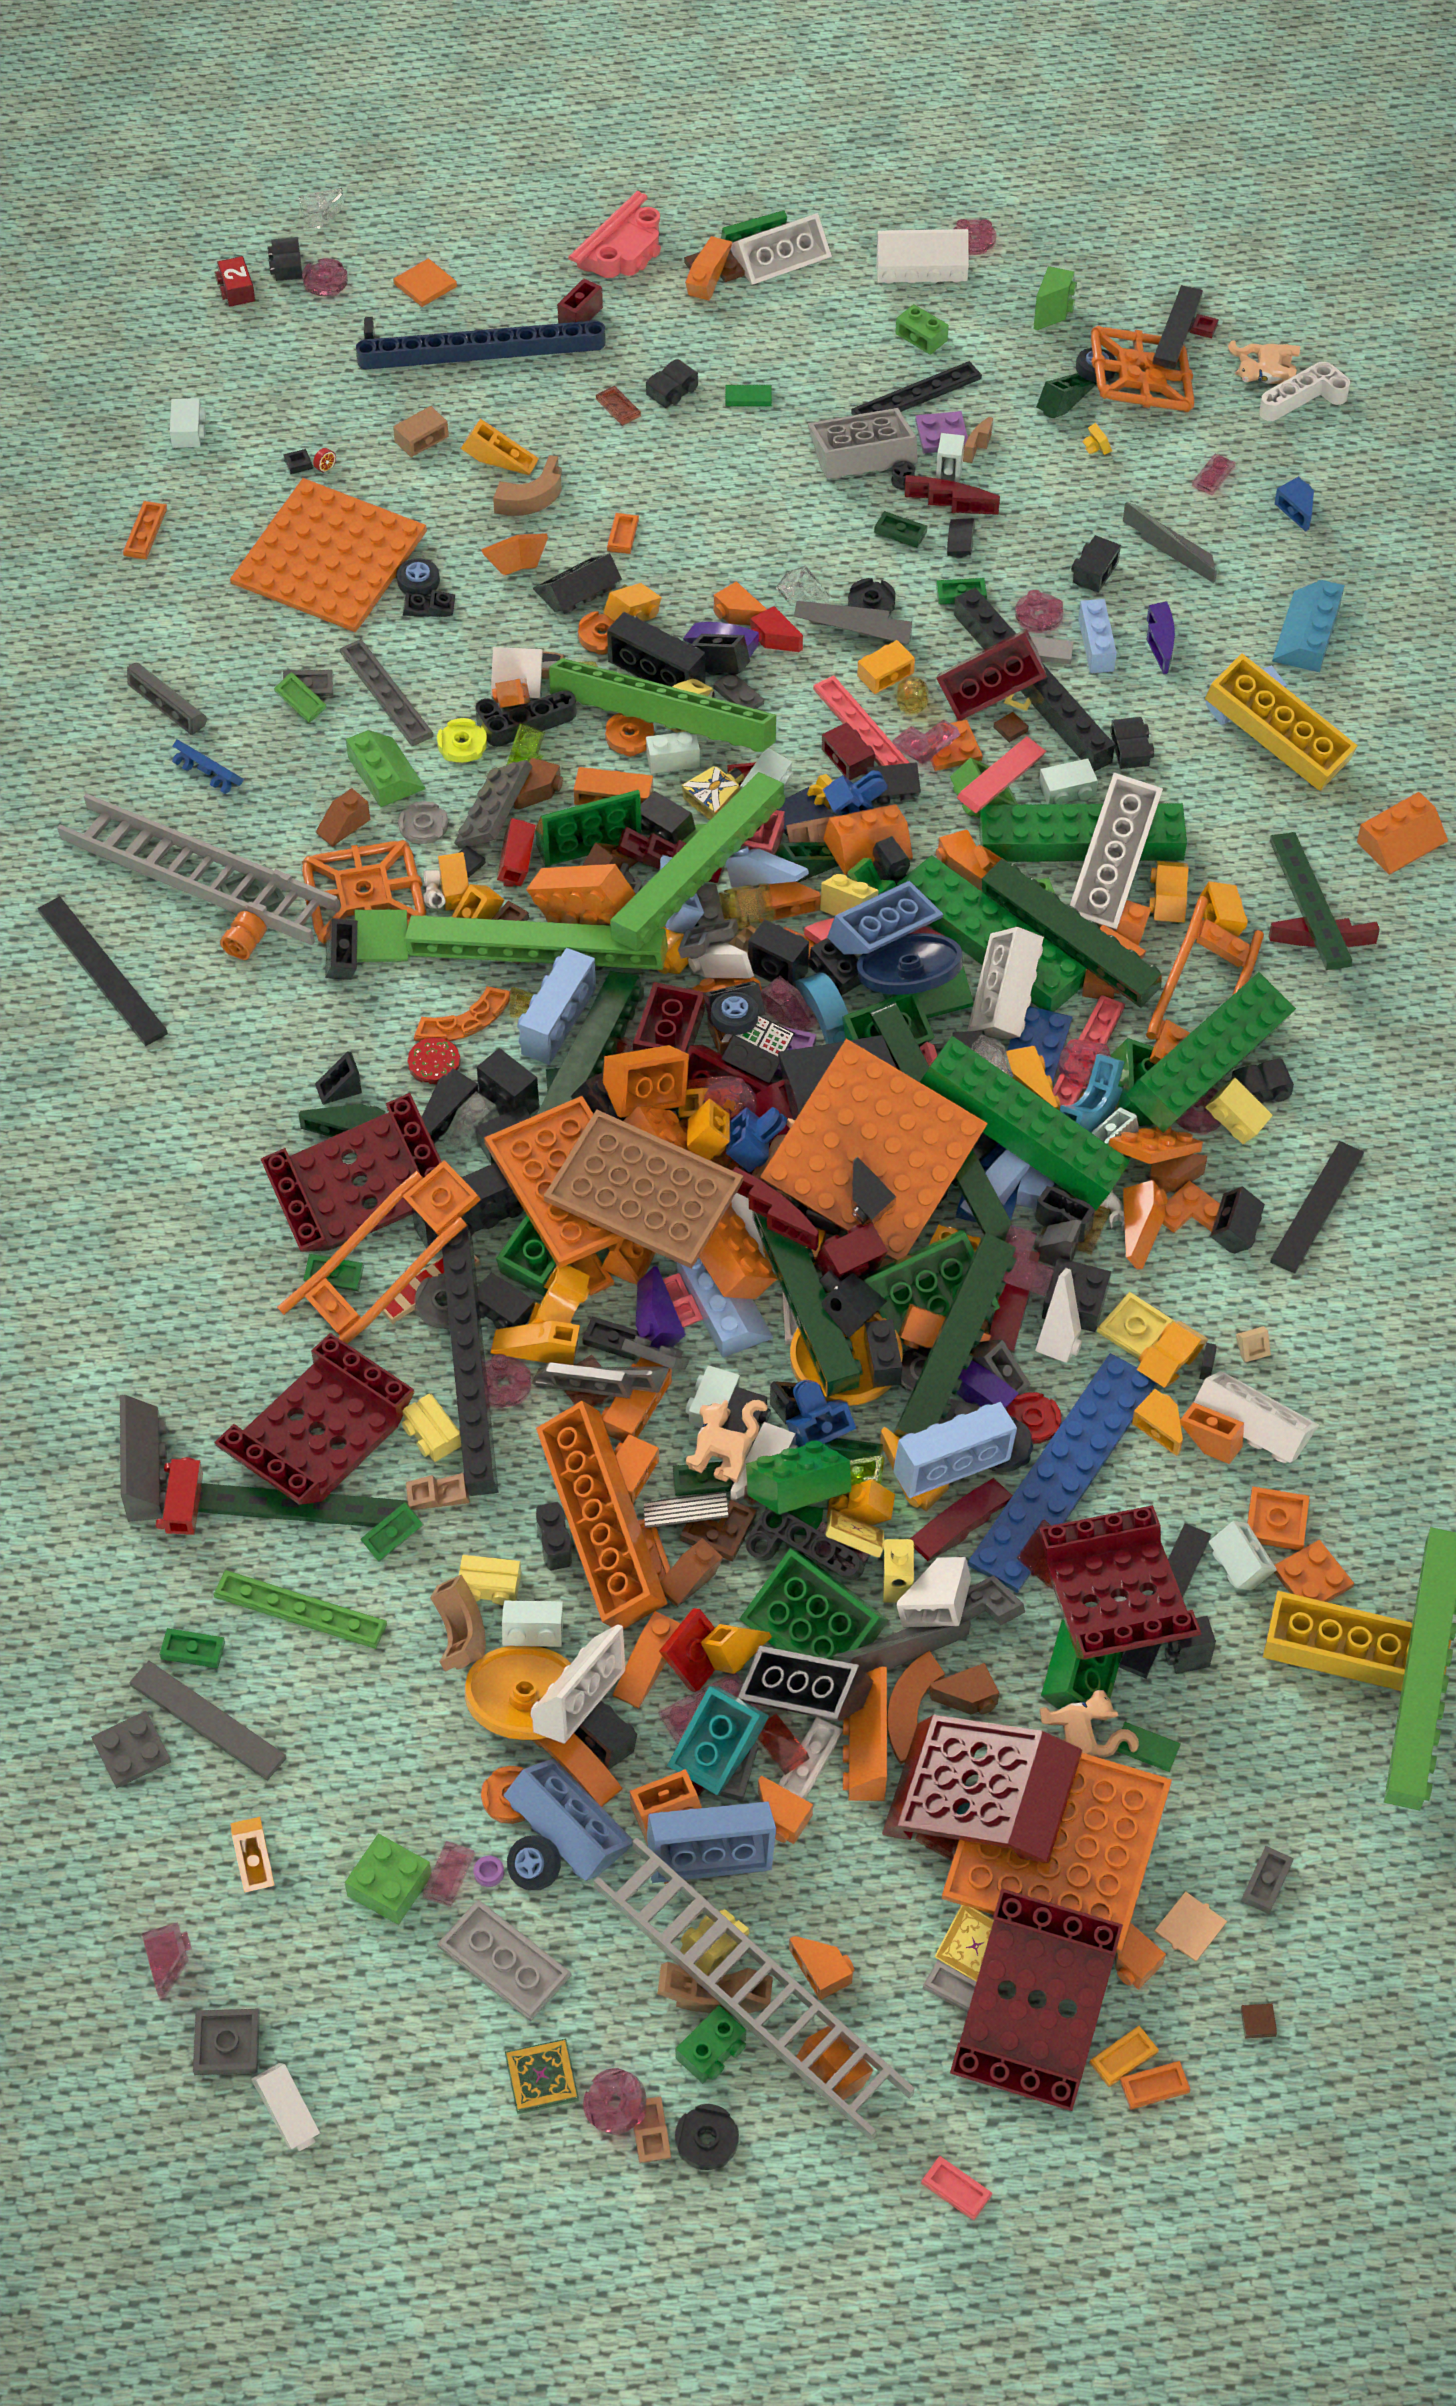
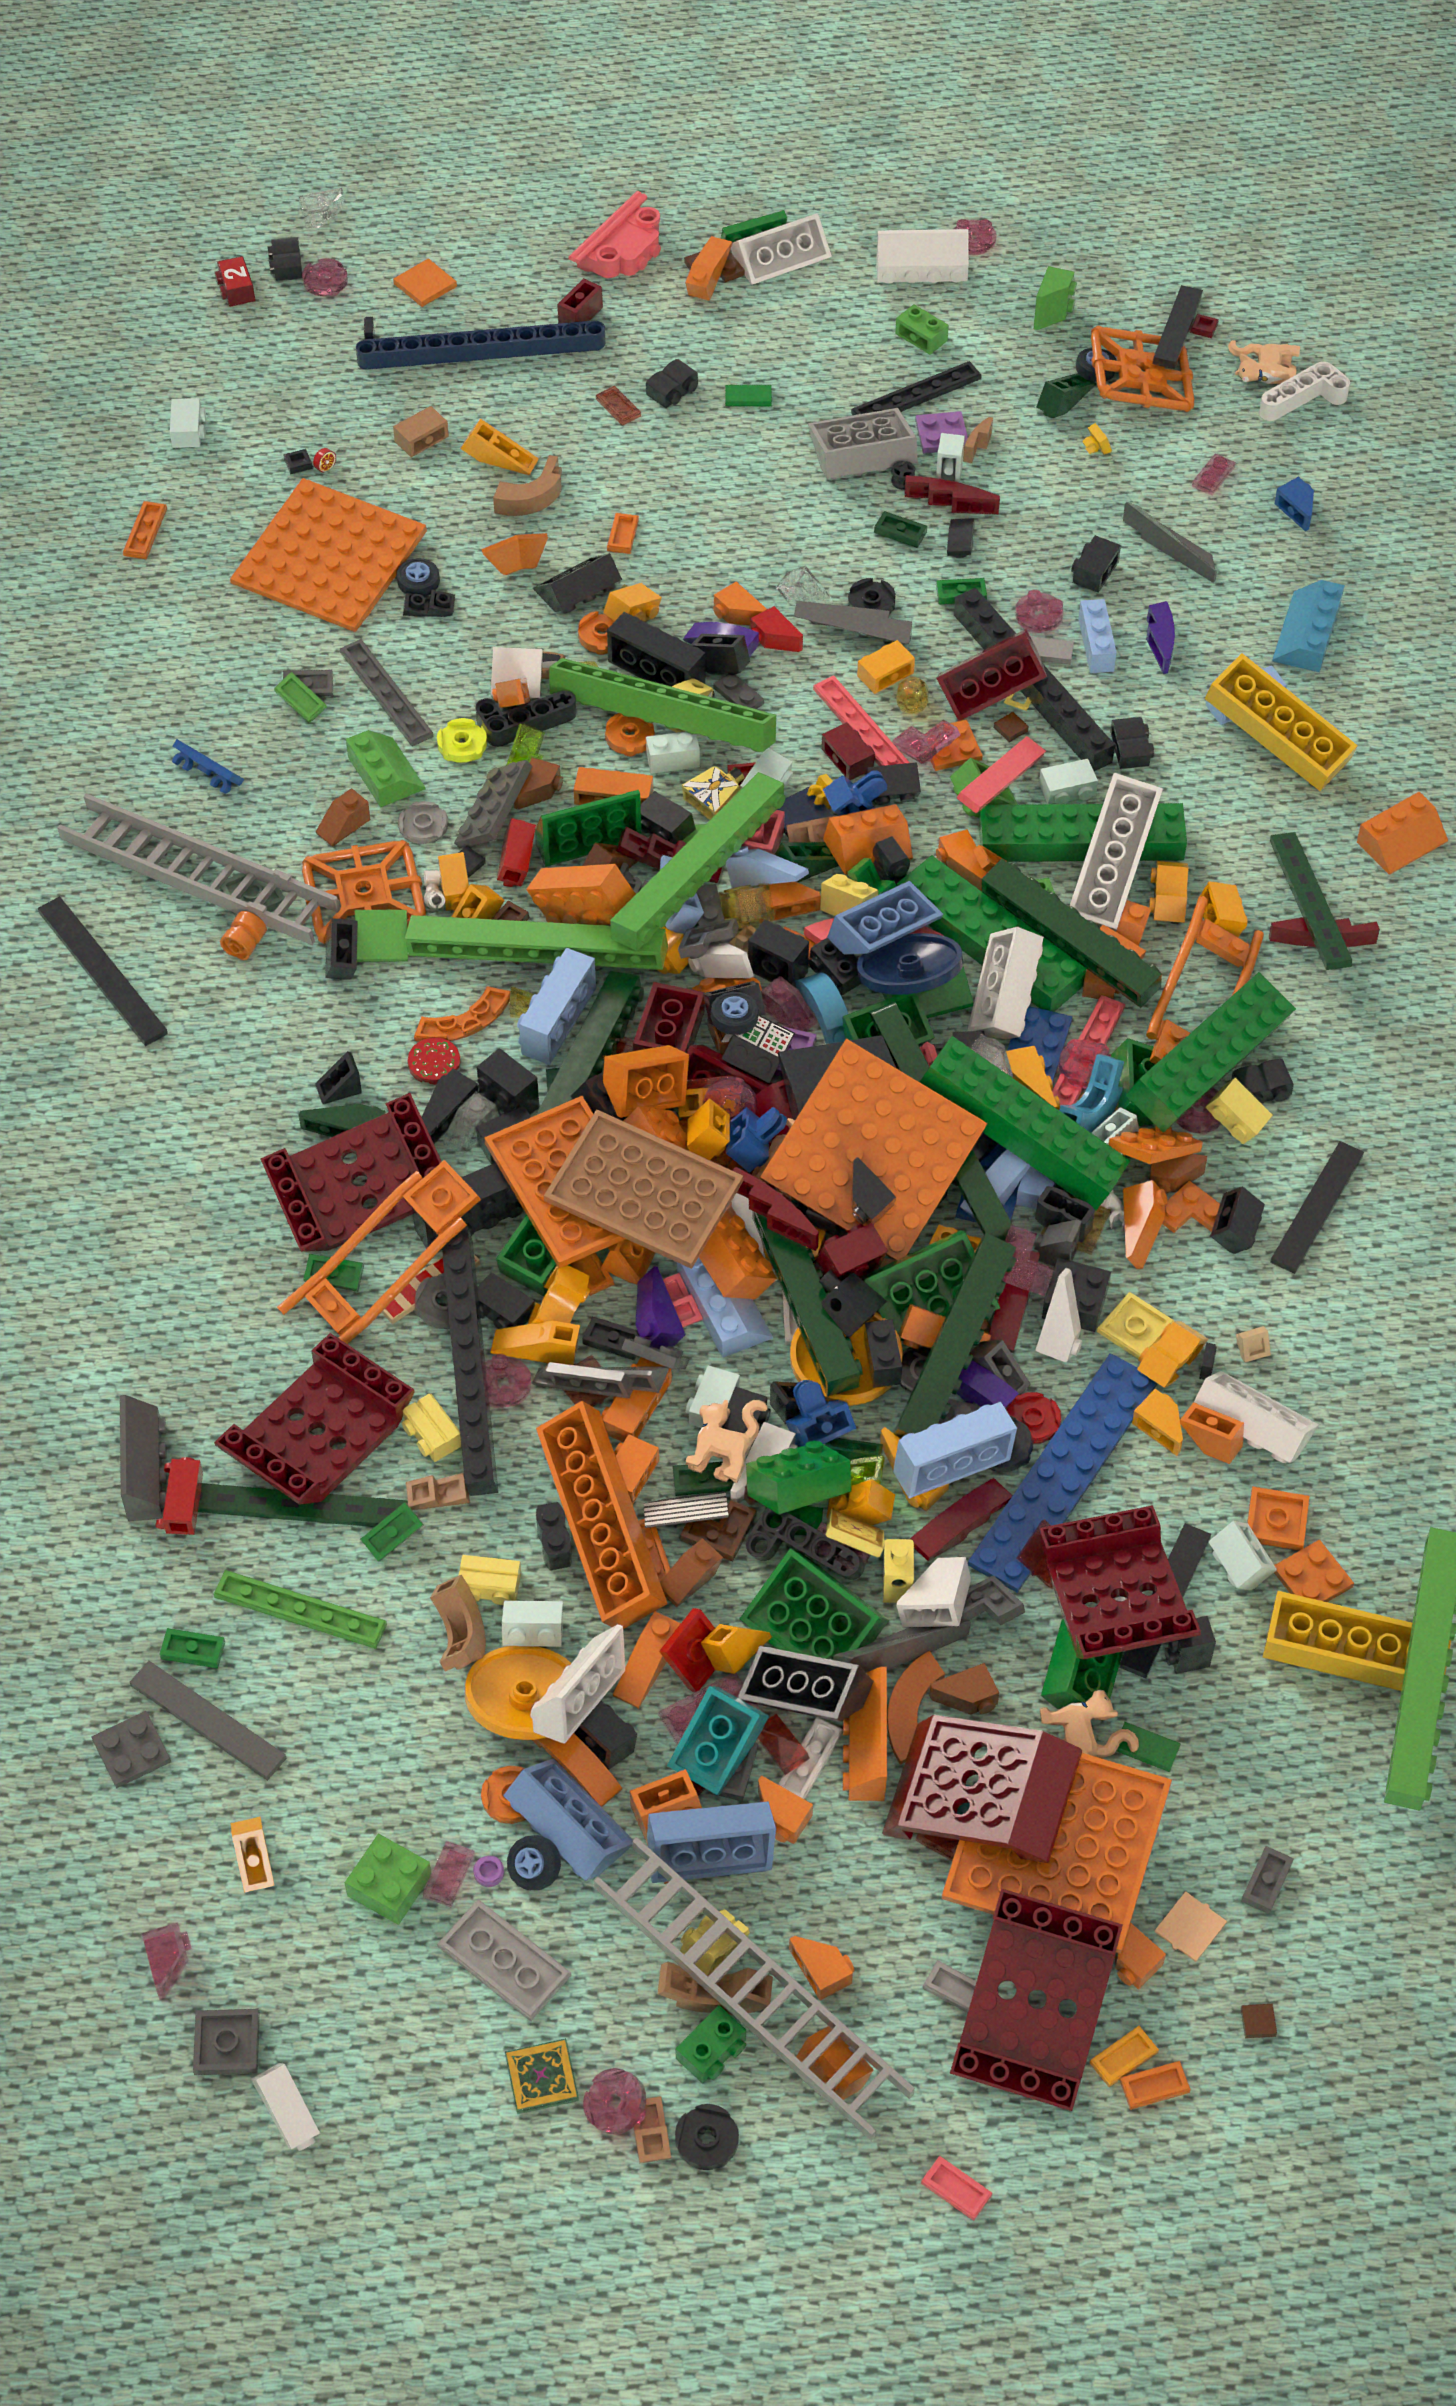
(165, 699): dark grey brick -> none
(966, 1941): tile -> none

